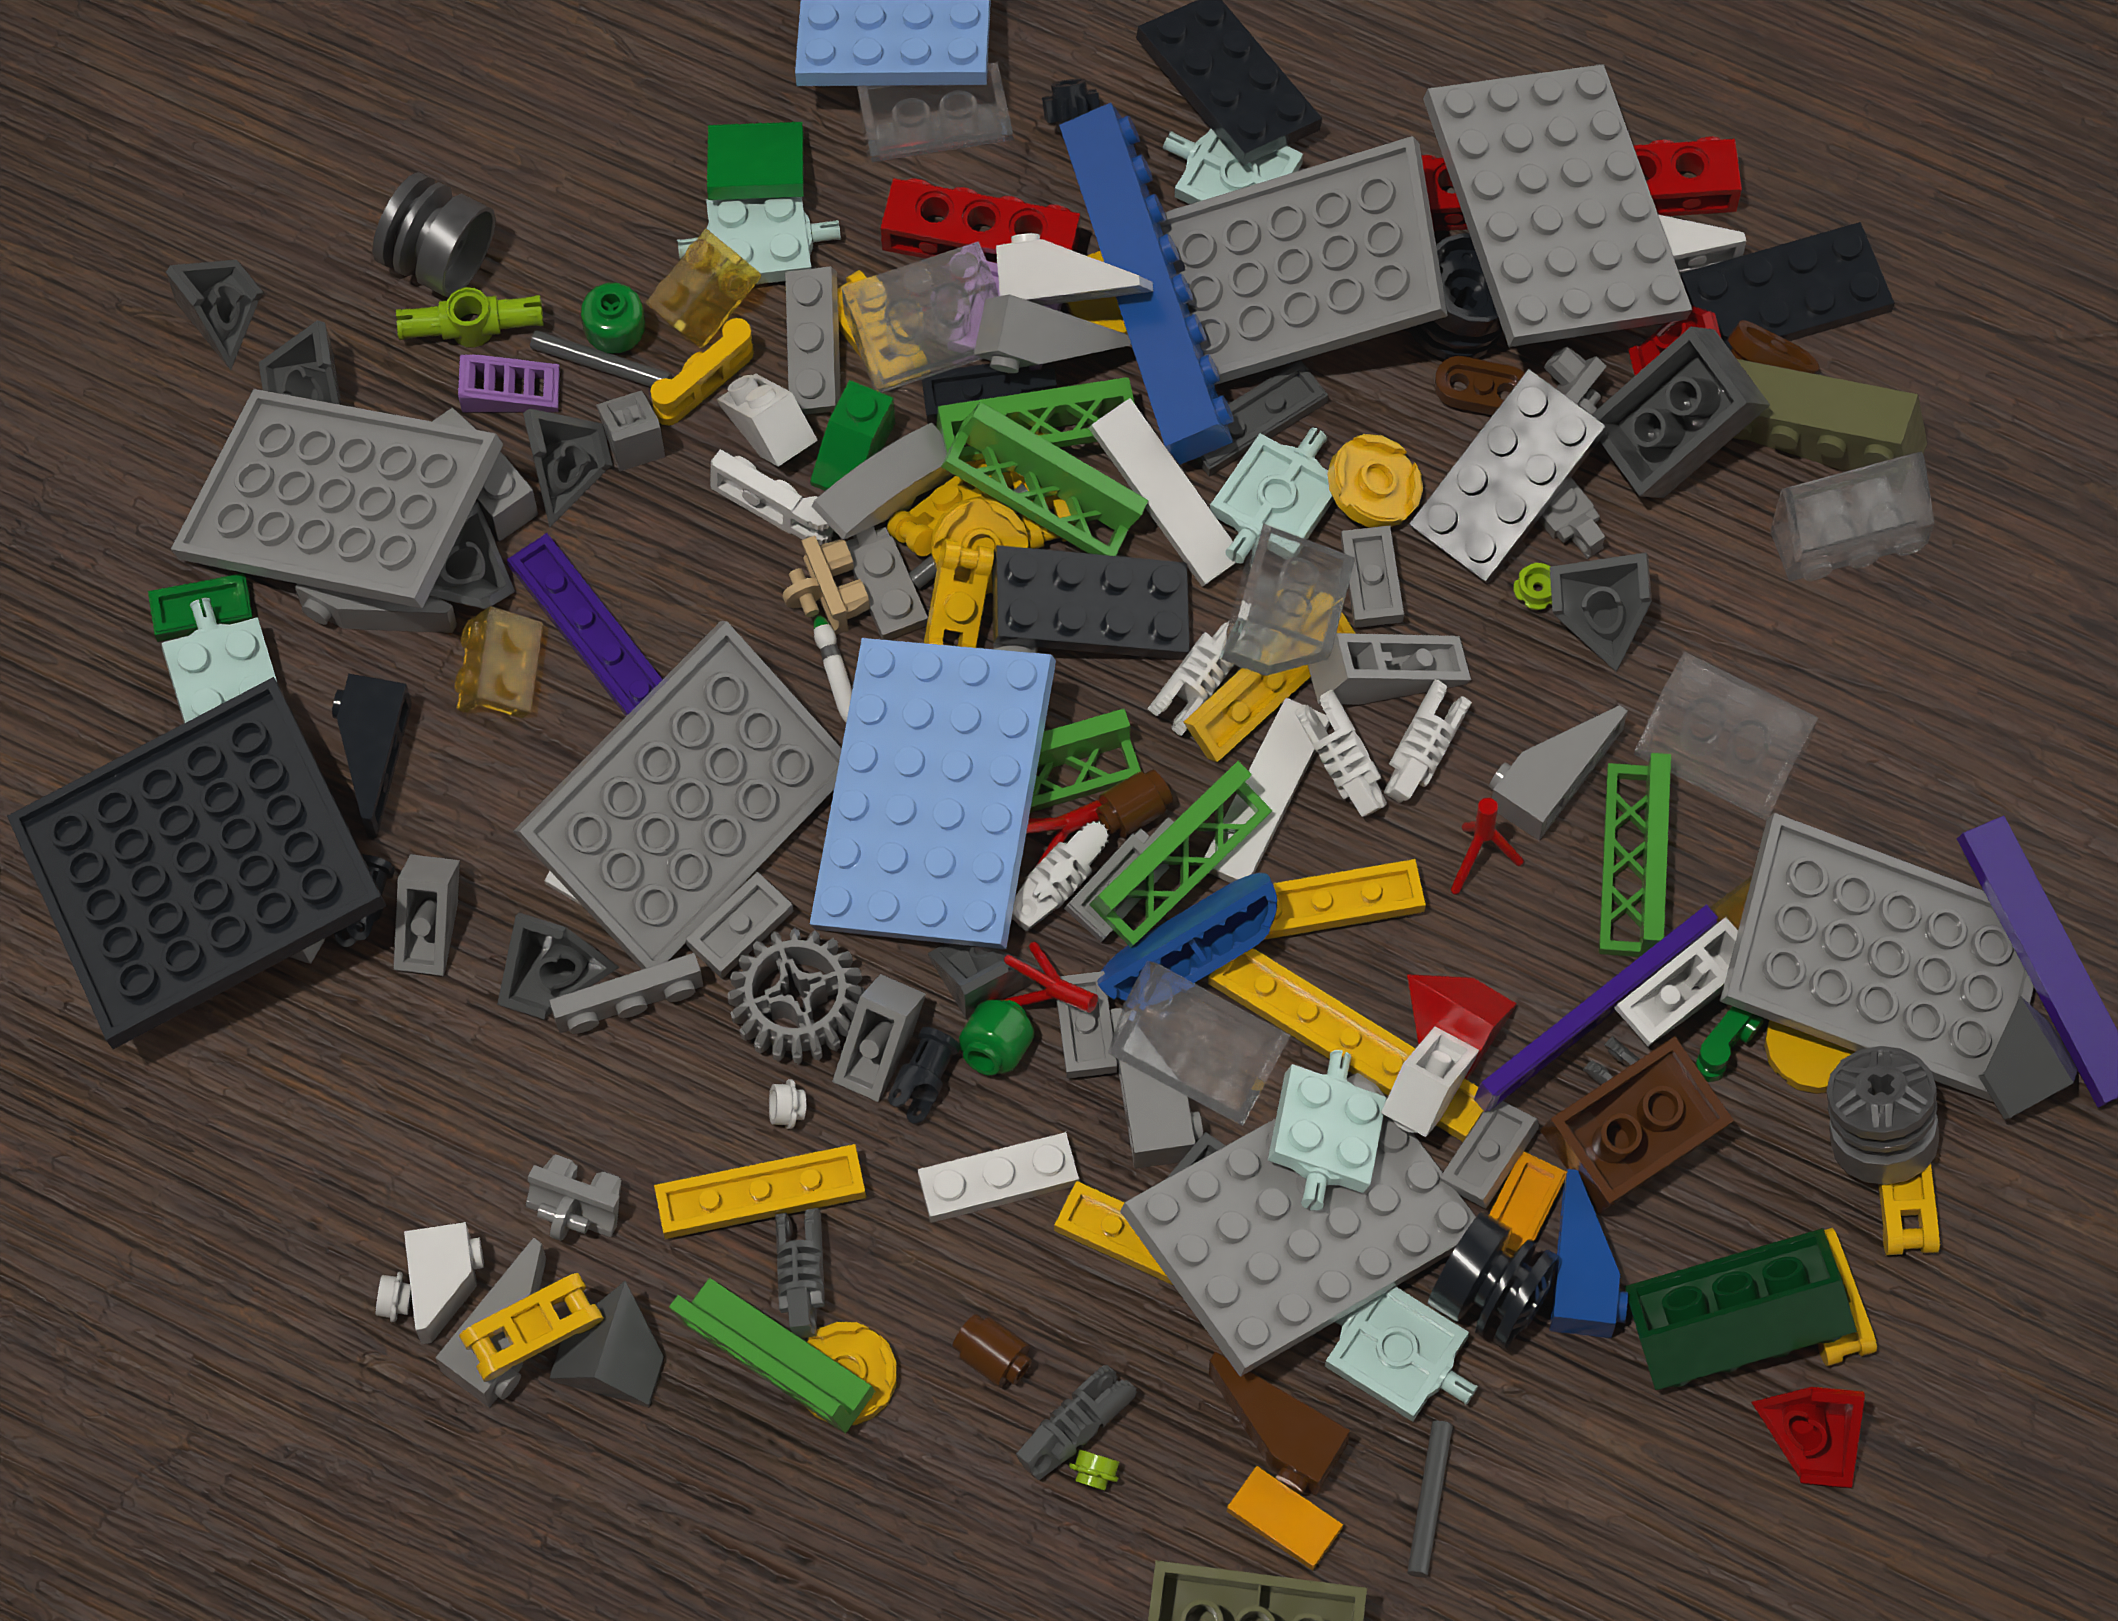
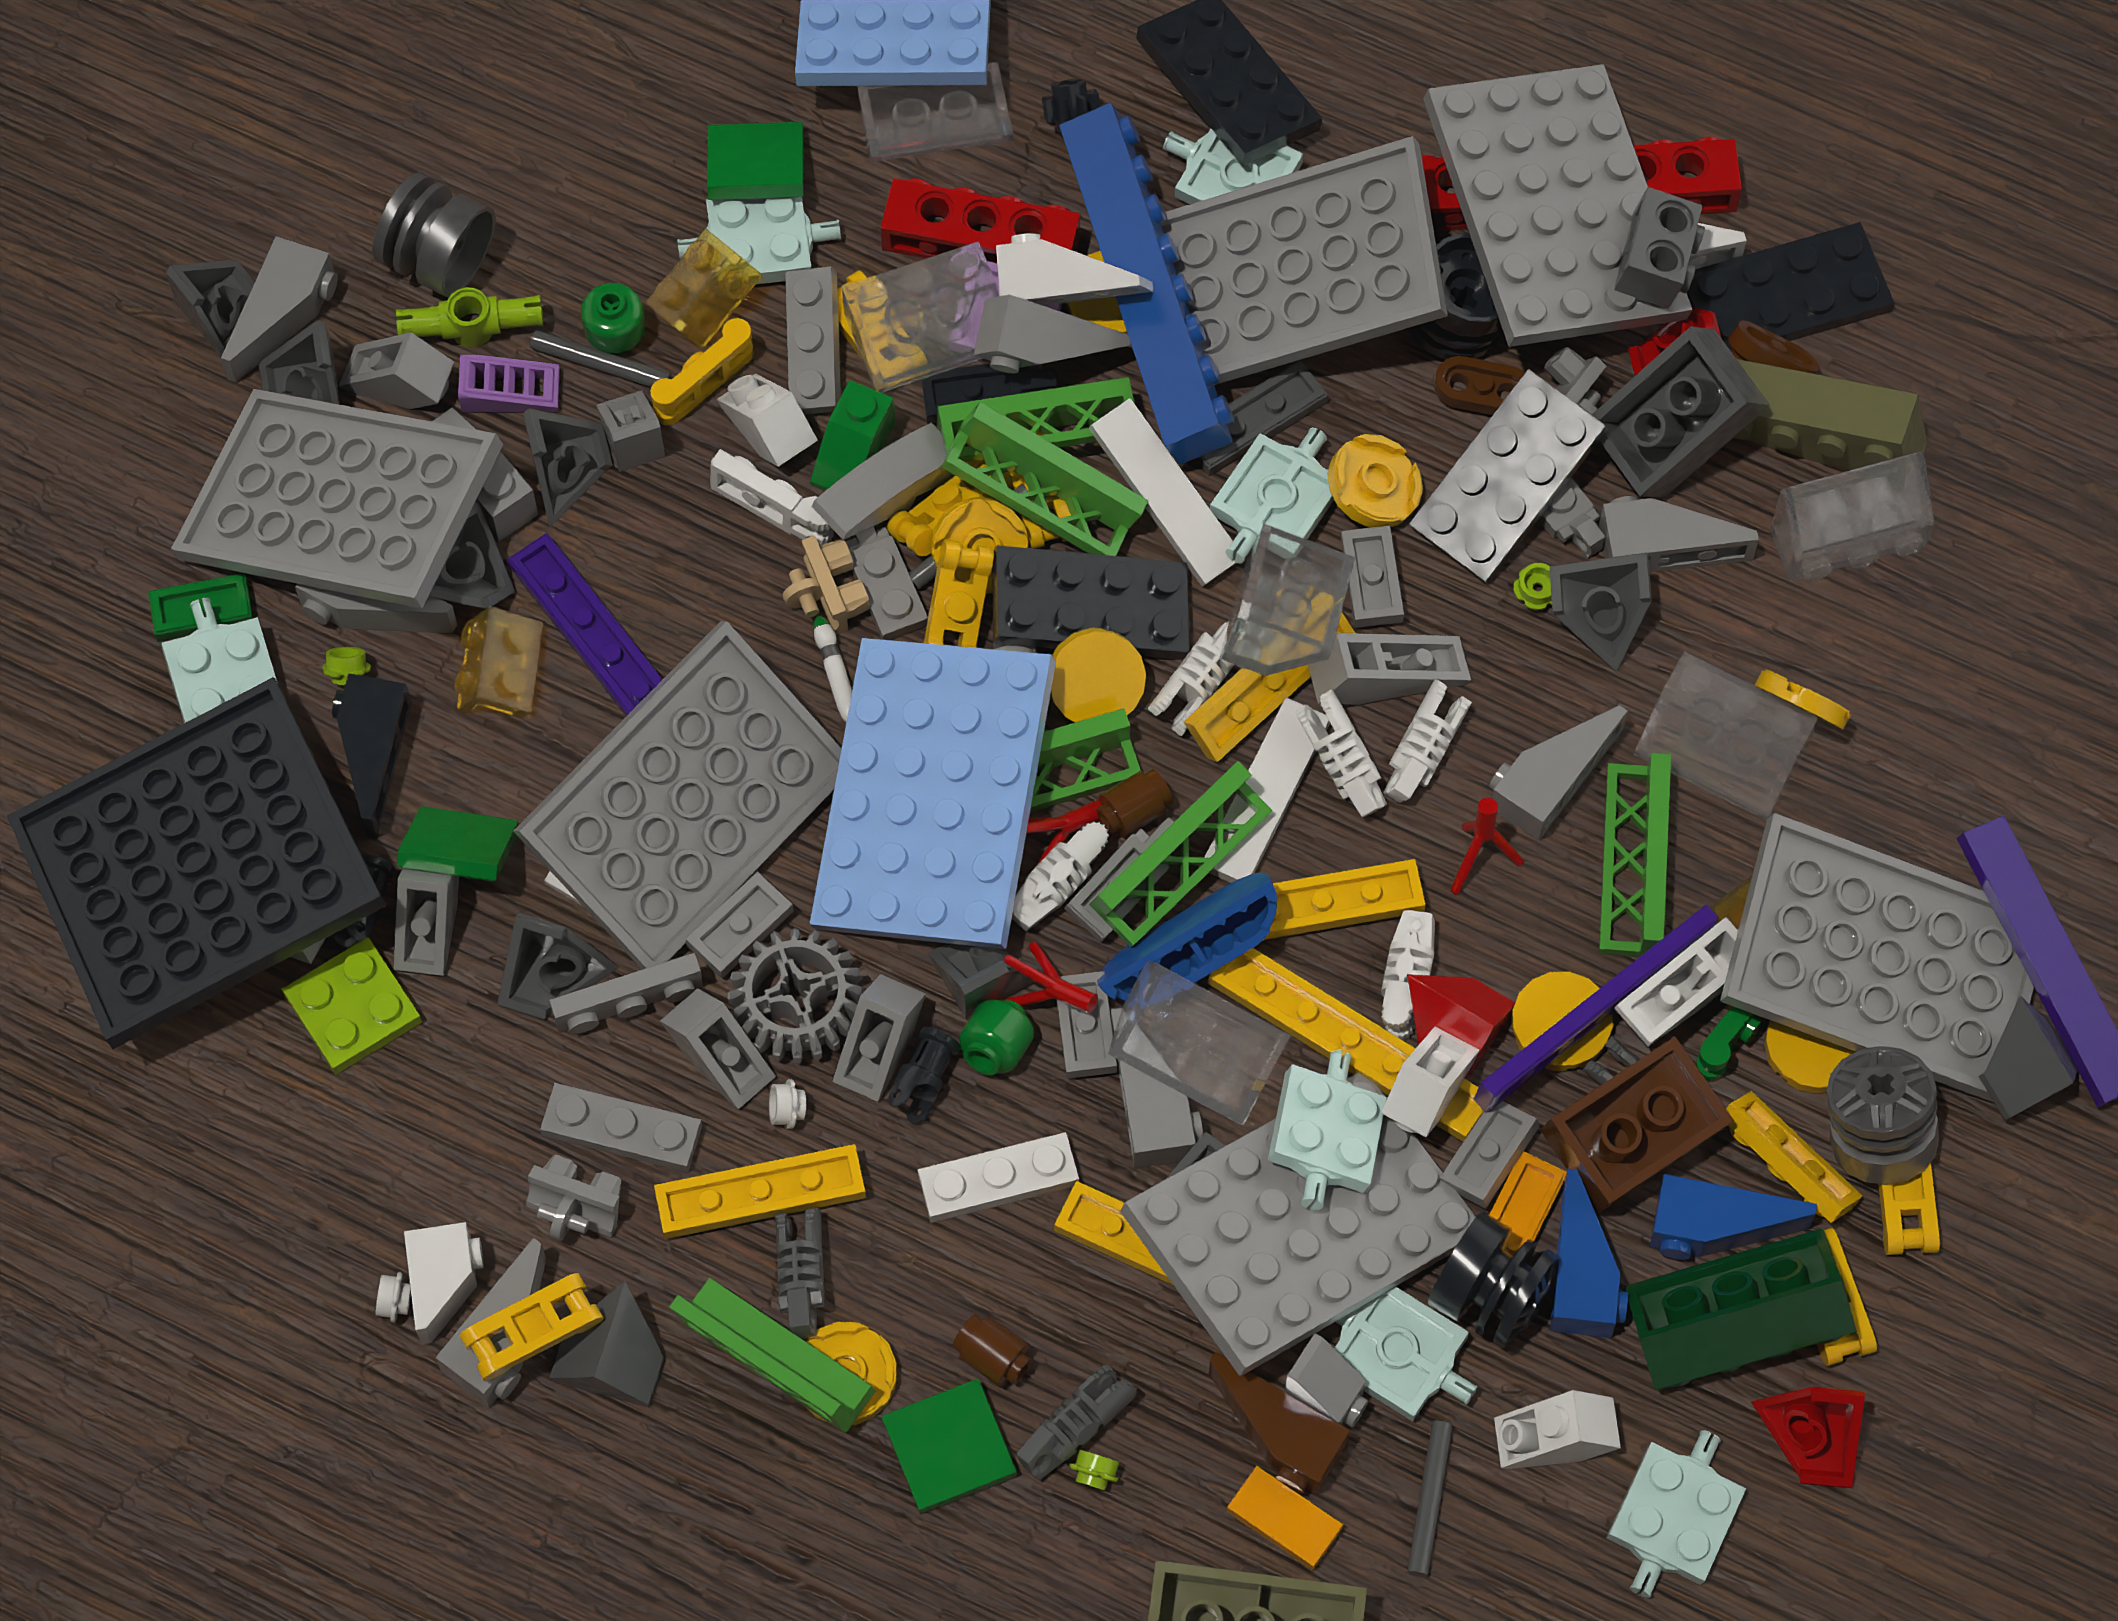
(281, 303): none -> light grey slope
(343, 661): none -> lime plate
(351, 1005): none -> lime plate
(398, 371): none -> light grey slope
(457, 843): none -> green tile
(621, 1127): none -> light grey plate
(718, 1047): none -> light grey slope
(949, 1446): none -> green tile
(1096, 674): none -> yellow tile
(1327, 1383): none -> light grey slope
(1408, 954): none -> white hinge
(1545, 1003): none -> yellow tile
(1557, 1431): none -> white slope
(1653, 246): none -> dark grey brick
(1672, 535): none -> light grey slope
(1675, 1513): none -> light aqua plate
(1713, 1218): none -> blue slope
(1791, 1157): none -> yellow plate
(1803, 698): none -> yellow tile

